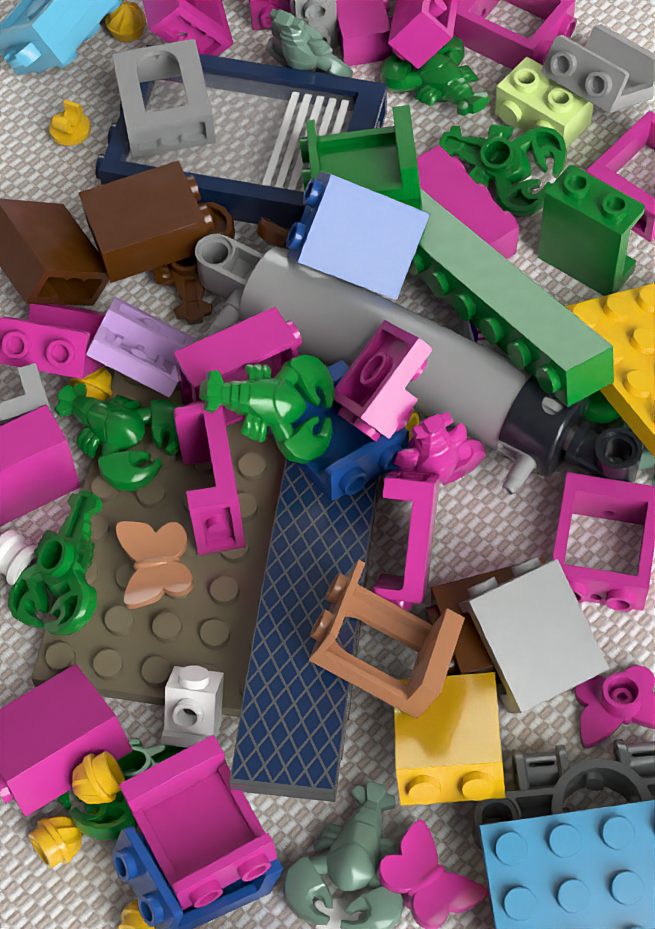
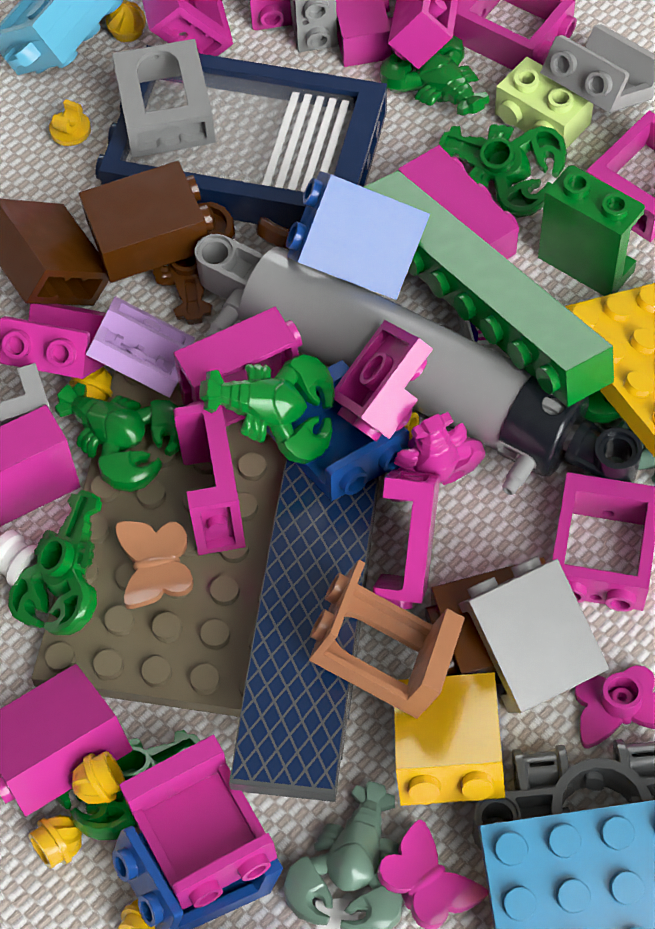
(192, 705): white brick -> none
(302, 46): sand green animal -> none
(371, 158): green panel -> none

